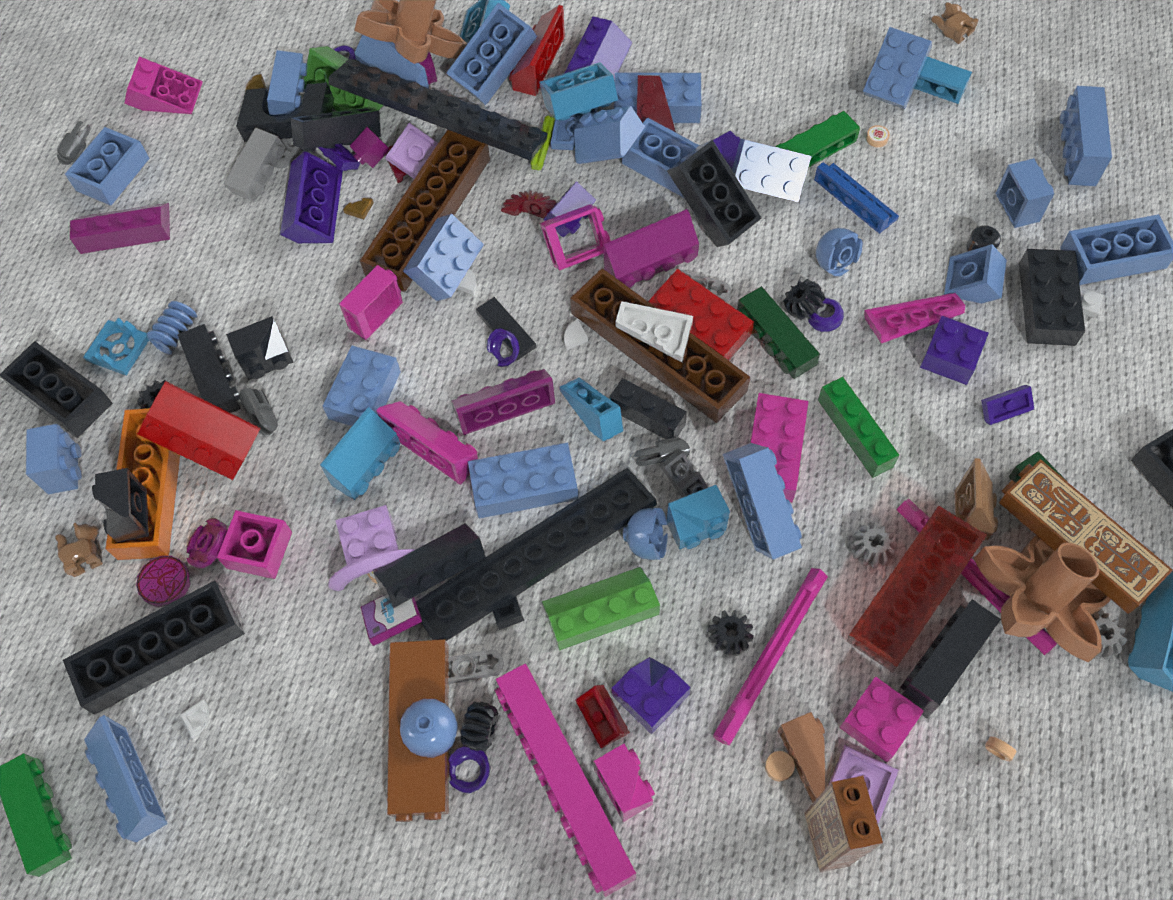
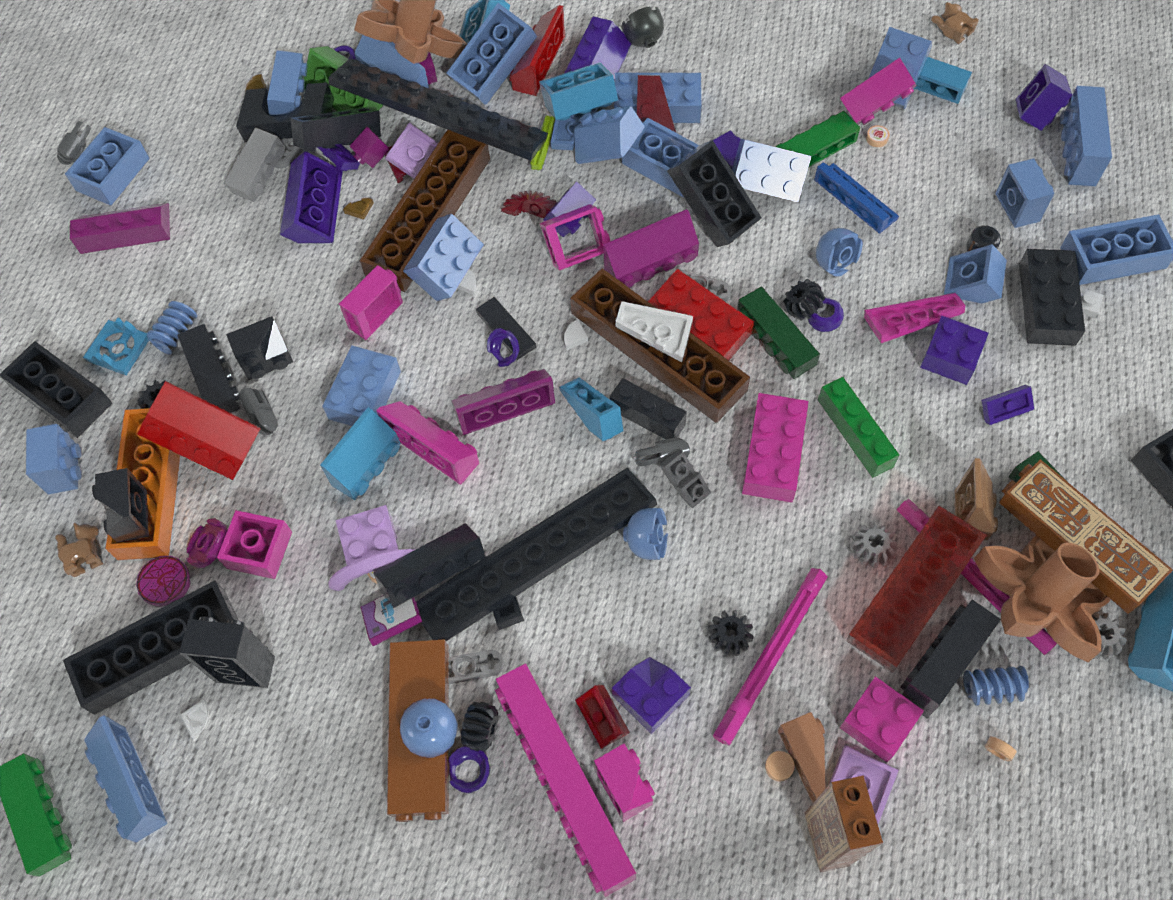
(161, 89): dark pink slope -> none
(227, 652): none -> black brick
(523, 480): medium blue brick -> none
(601, 608): bright green slope -> none
(644, 27): none -> pearl dark grey cylinder
(698, 517): dark azure slope -> none
(763, 500): medium blue brick -> none
(879, 92): none -> dark pink slope
(996, 684): none -> medium blue piece
(1043, 97): none -> dark purple slope

